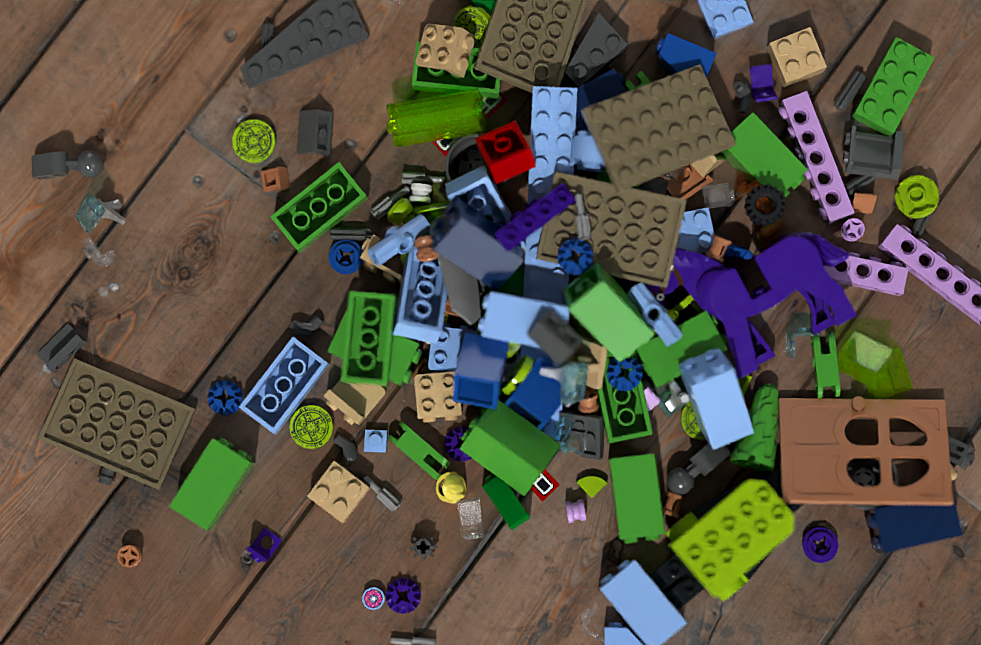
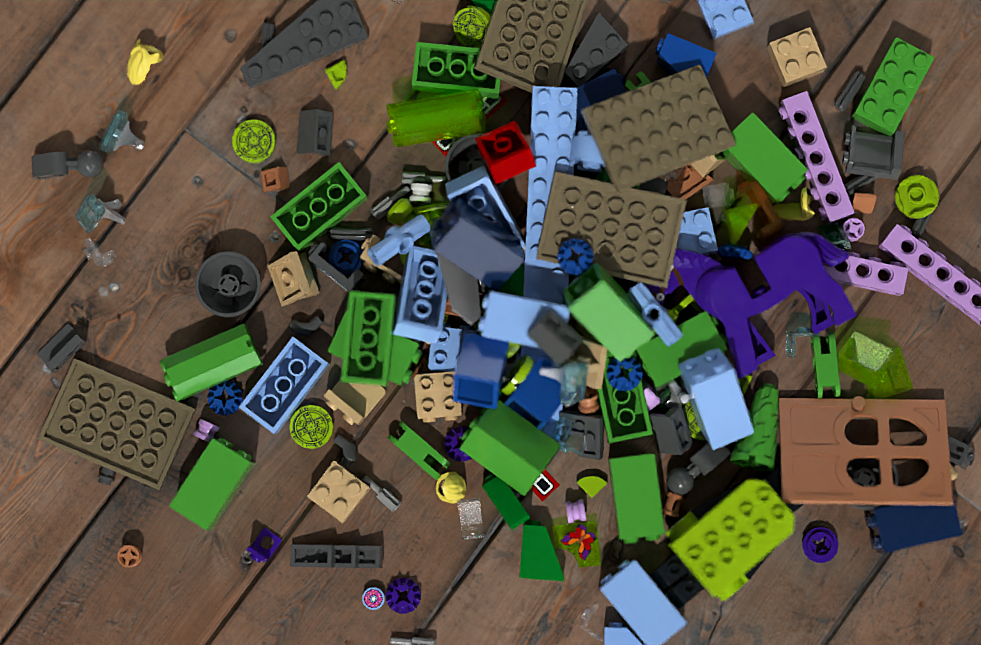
(119, 134): none -> clear light blue piece
(140, 62): none -> light yellow piece
(206, 430): none -> lavender wheel
(211, 362): none -> bright green brick
(225, 272): none -> dark grey piece
(293, 278): none -> tan bracket
(336, 556): none -> dark grey slope
(337, 74): none -> lime tile
(351, 284): none -> dark grey panel
(375, 441): light blue plate -> none
(418, 551): dark grey gear -> none
(425, 249): nougat wheel -> none
(445, 48): tan bracket -> none
(537, 215): dark purple bracket -> none
(538, 554): none -> green slope
(580, 541): none -> clear neon green tile
(582, 220): light grey axle -> none
(671, 431): none -> dark grey panel
(718, 248): nougat bush -> none
(736, 220): none -> clear neon green slope
(745, 96): dark grey arm -> none
(762, 82): dark purple bracket -> none
(764, 191): black tyre -> none
(796, 211): none -> light yellow piece
(835, 234): none -> plate

